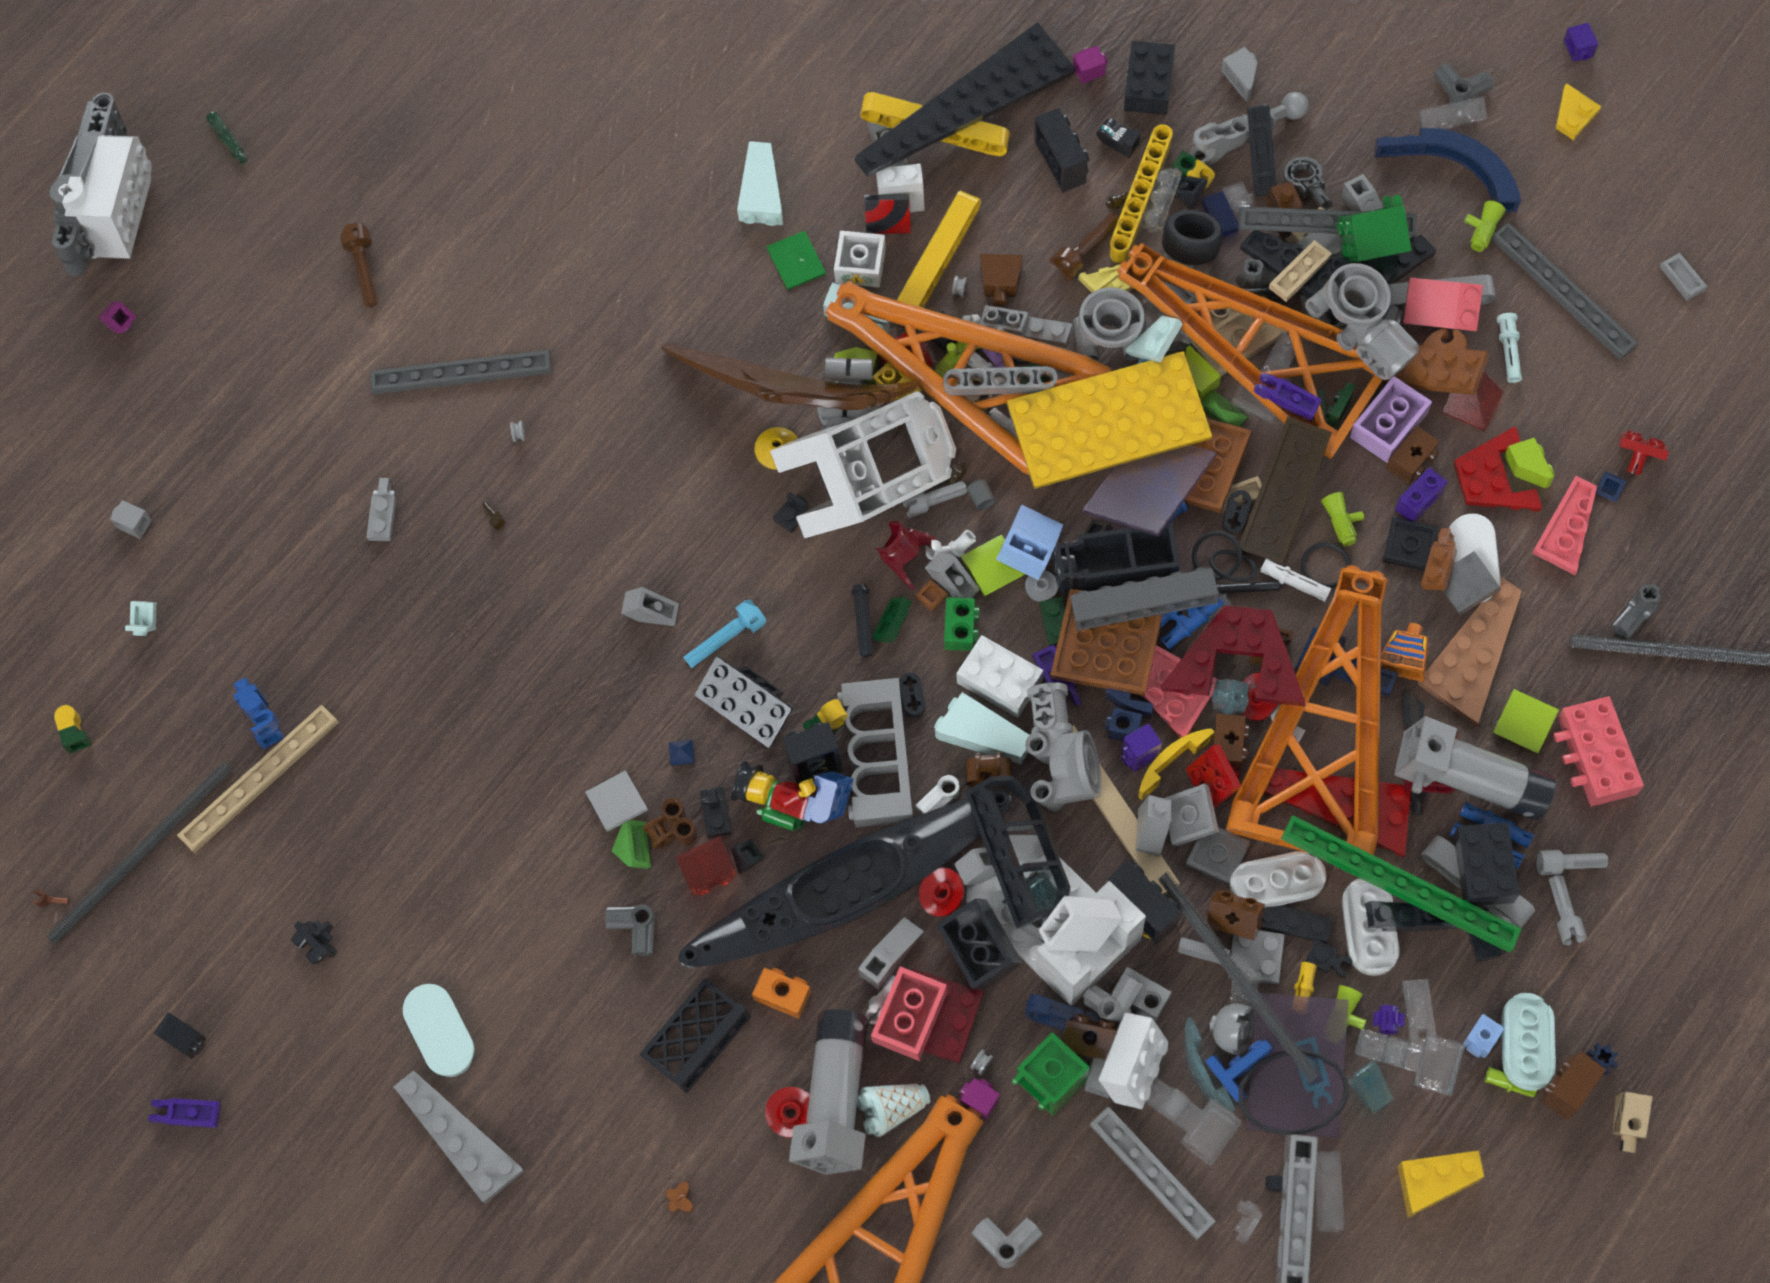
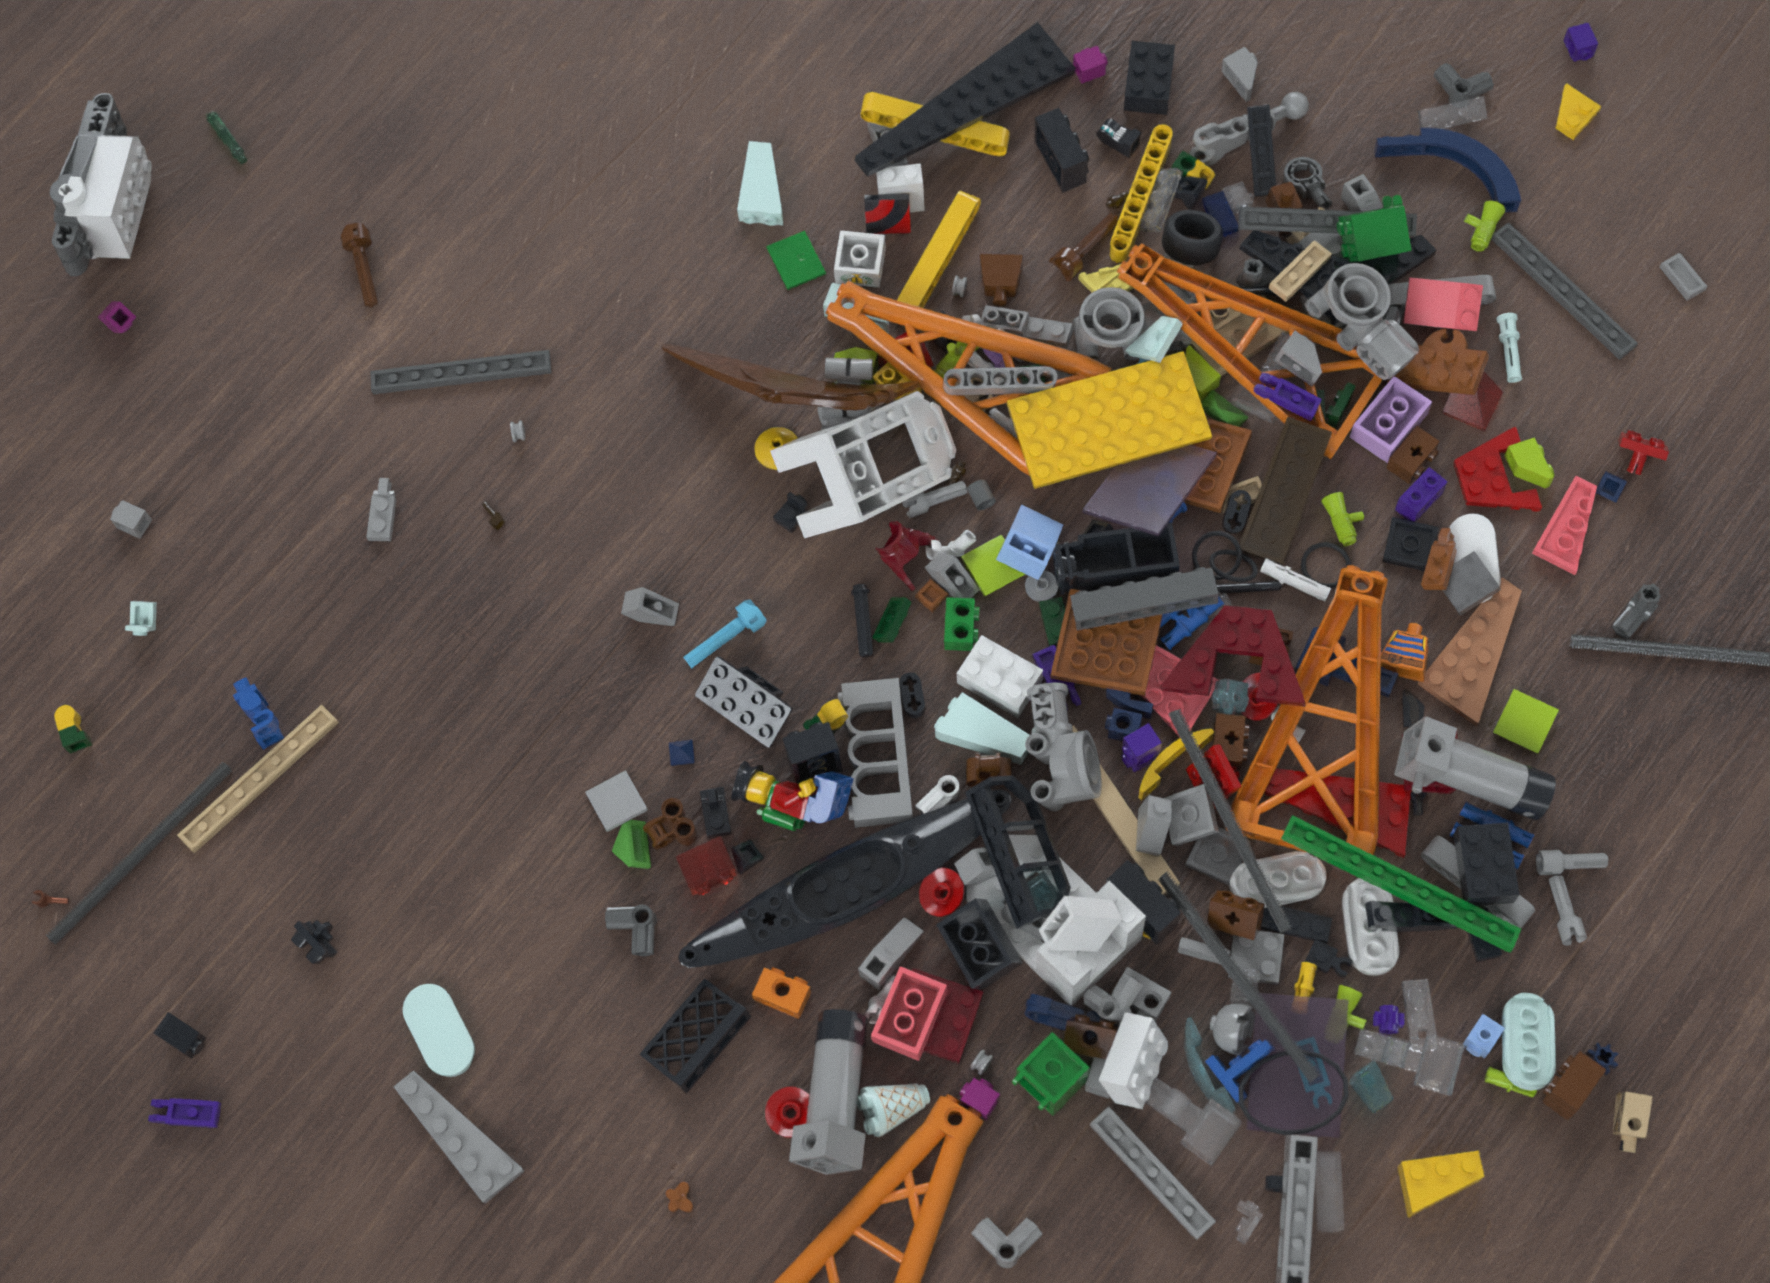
(1230, 821): none -> dark grey axle
(1300, 358): none -> light grey slope
(1598, 751): coral piece -> none

